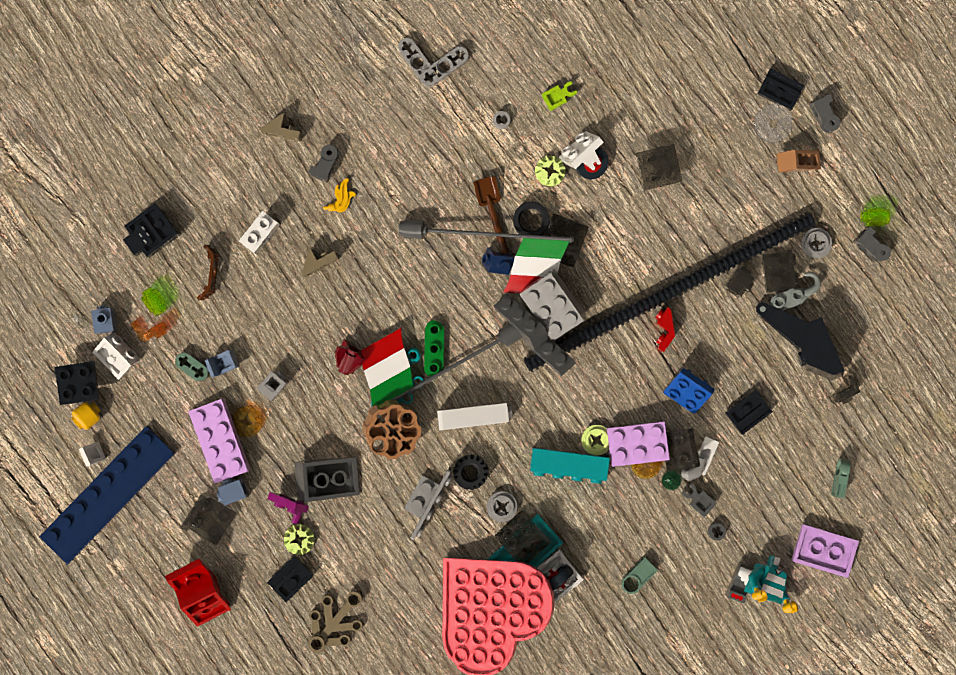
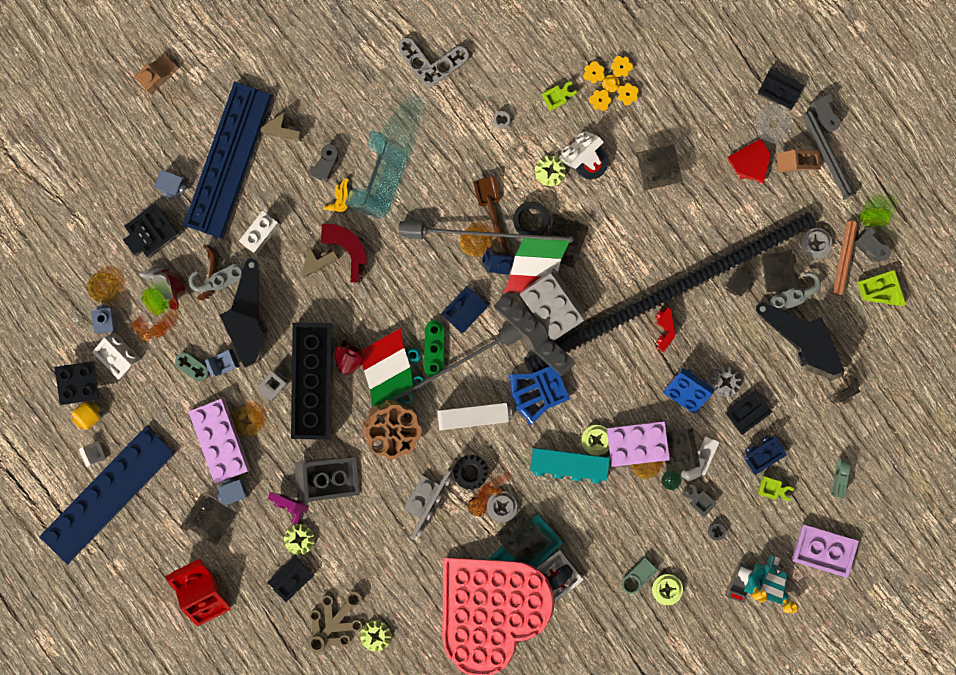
(94, 286): none -> clear yellow gear
(156, 74): none -> medium nougat arch
(168, 283): none -> hair
(170, 184): none -> sand blue brick
(228, 160): none -> dark blue plate
(243, 319): none -> black slope
(312, 381): none -> black brick
(338, 235): none -> dark red arch
(384, 179): none -> clear light blue windscreen
(384, 634): none -> yellowish green gear
(464, 309): none -> dark blue panel
(468, 248): none -> clear yellow gear
(477, 505): none -> clear orange plate
(550, 387): none -> blue plate
(610, 83): none -> yellow plant
(674, 594): none -> yellowish green gear
(716, 381): none -> light grey gear
(751, 161): none -> red slope
(764, 454): none -> dark blue bracket
(772, 488): none -> lime plate
(828, 154): none -> dark grey axle
(845, 257): none -> nougat axle
(882, 289): none -> lime wing

